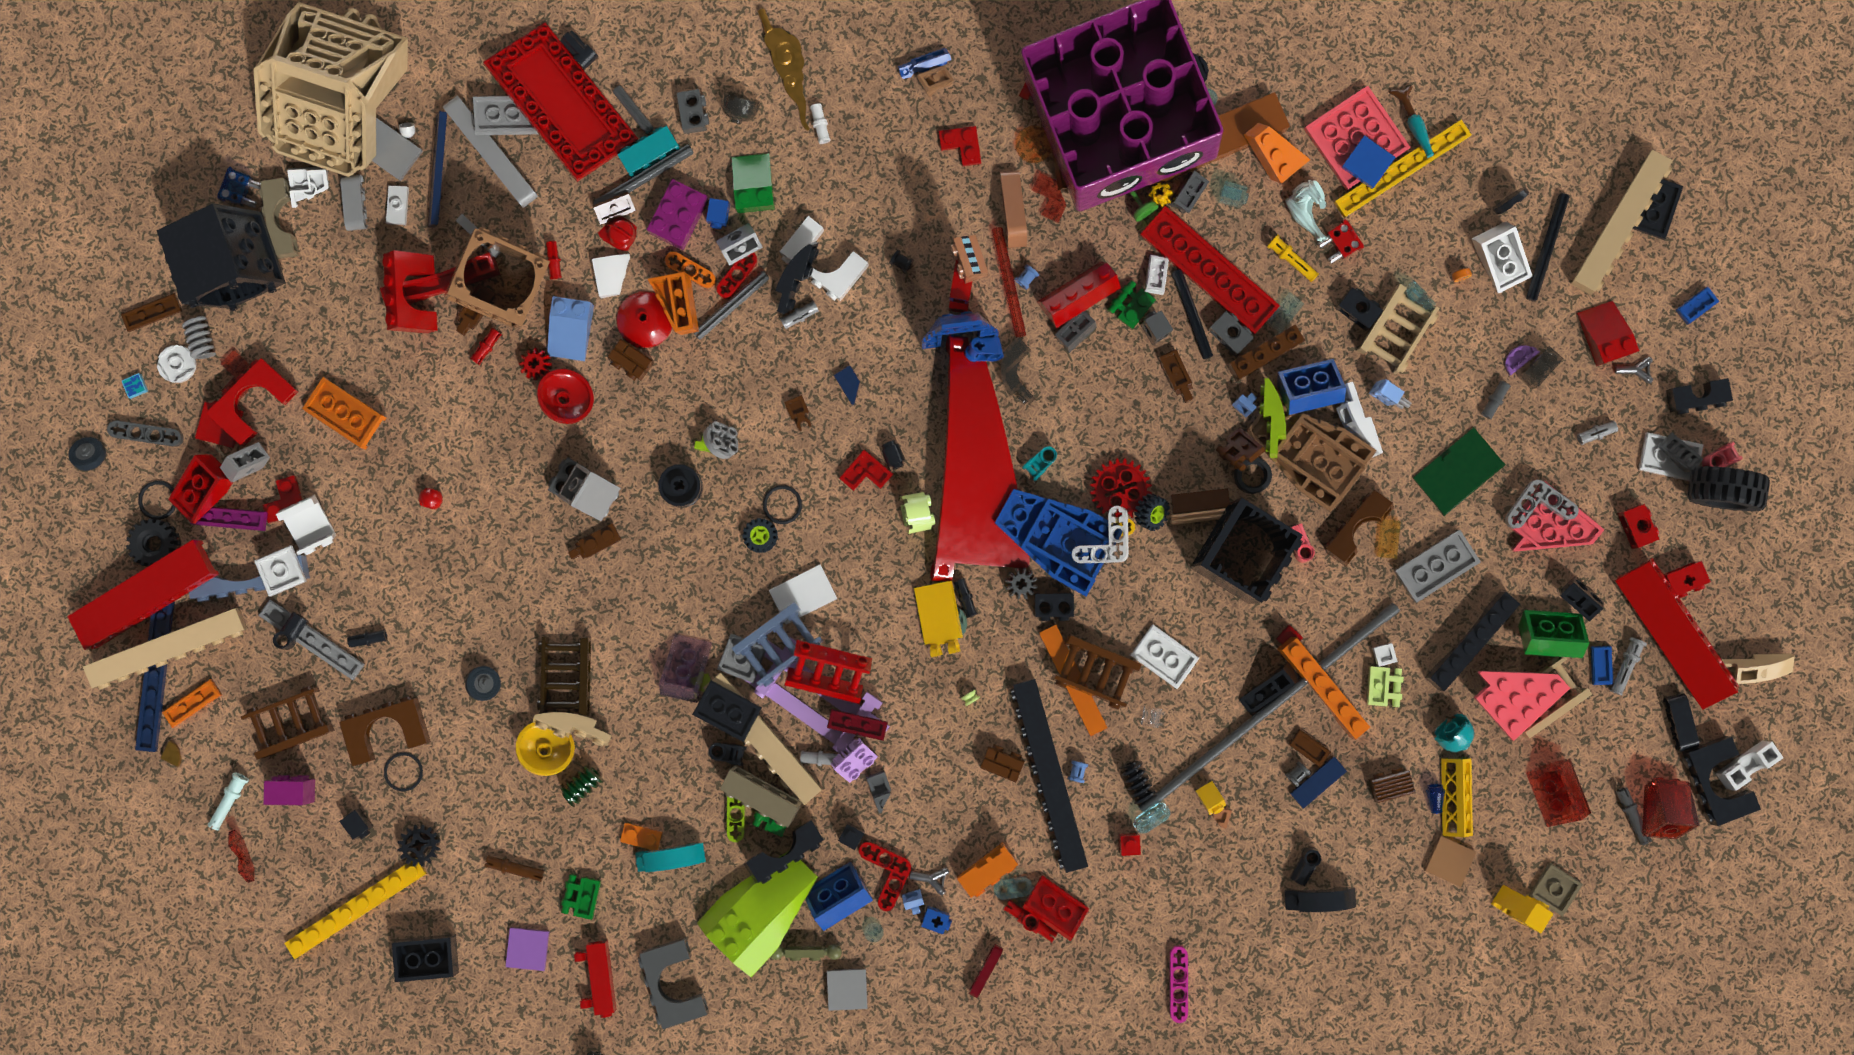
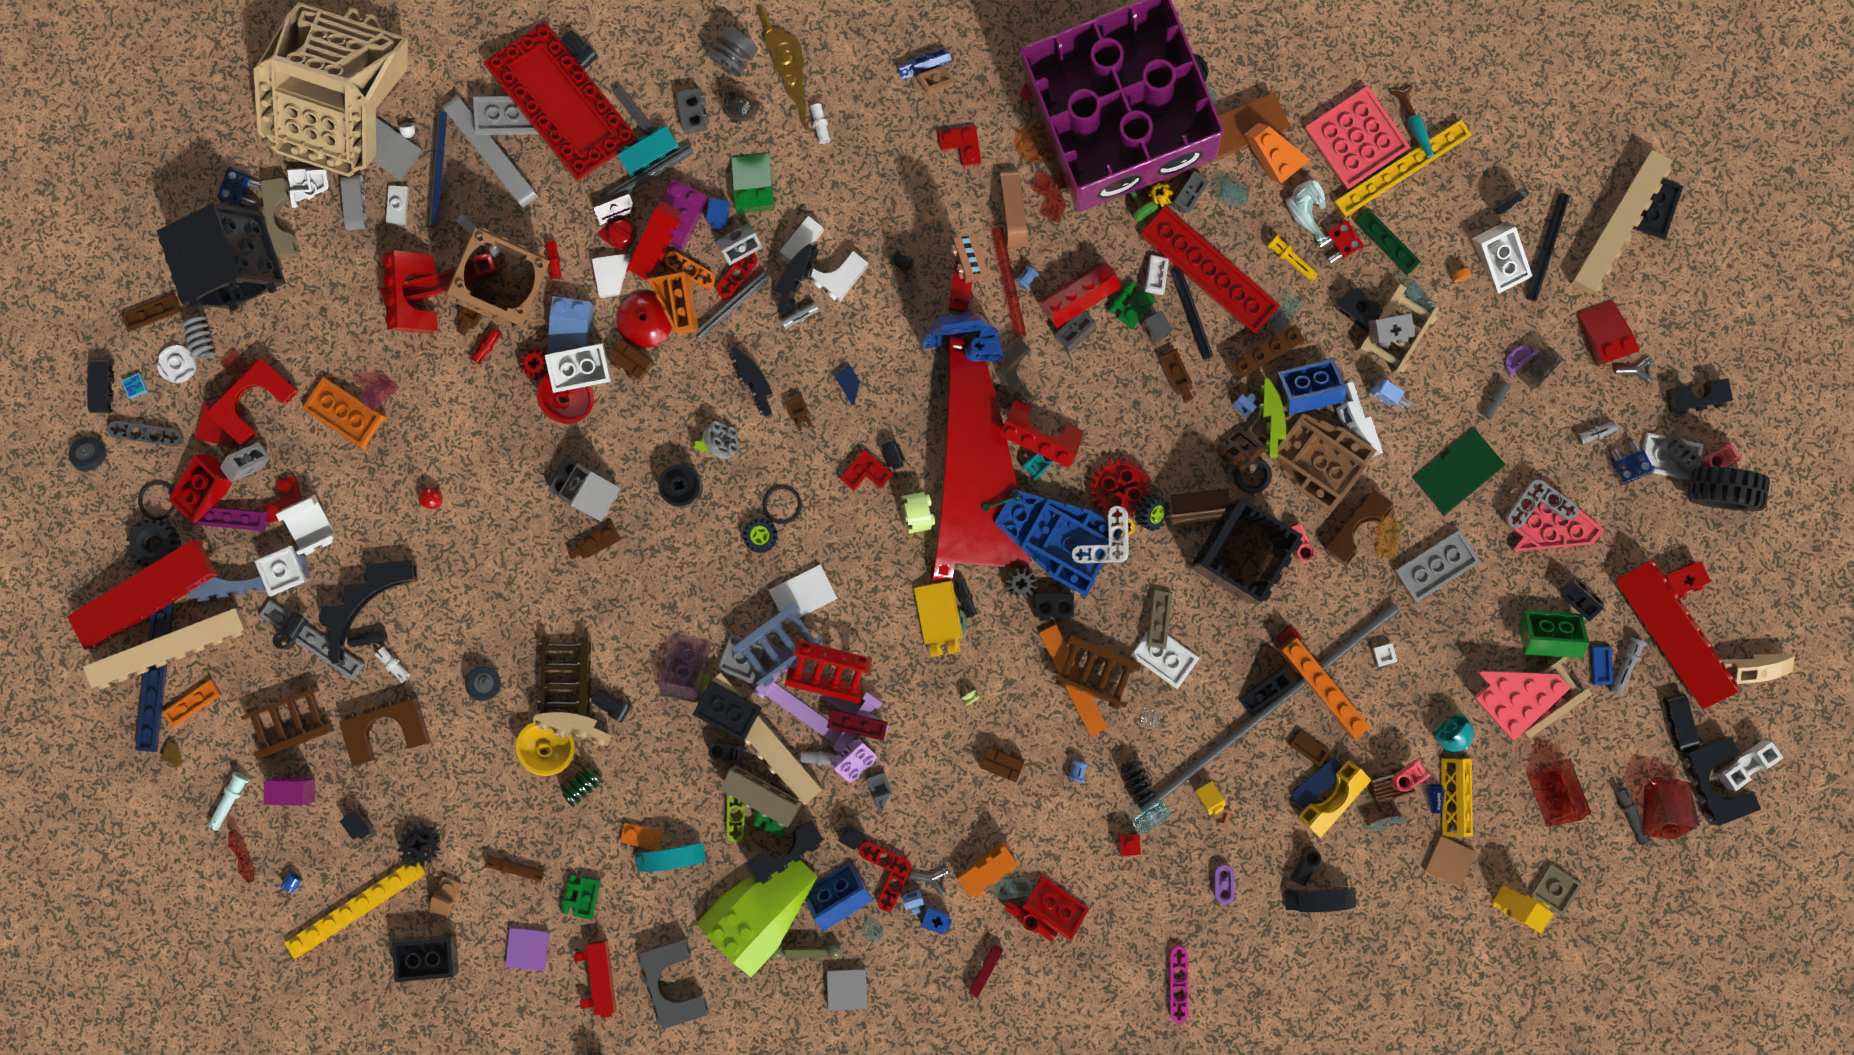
(100, 385): none -> black beam
(290, 882): none -> blue hose
(356, 596): none -> black arch
(378, 393): none -> clear pink tile
(392, 664): none -> white pin
(420, 776): black piece -> none
(445, 897): none -> medium nougat slope
(578, 367): none -> white slope
(613, 706): none -> black piece
(654, 241): none -> red brick
(734, 48): none -> flat silver wheel
(750, 374): none -> black slope
(986, 507): none -> dark green hinge
(1019, 430): none -> red arch
(1050, 776): black brick -> none
(1159, 619): none -> dark tan tile
(1226, 883): none -> medium lavender plate
(1233, 344): dark grey brick -> none
(1297, 774): dark grey bush -> none
(1349, 784): none -> yellow arch
(1368, 162): blue tile -> none
(1379, 686): yellowish green plate -> none
(1381, 822): none -> clear light blue slope
(1387, 241): none -> dark green tile
(1401, 325): none -> light grey brick
(1413, 773): none -> coral piece
(1462, 654): black arch -> none
(1629, 520): red brick -> none
(1634, 468): none -> clear blue piece
(1697, 305): blue plate -> none

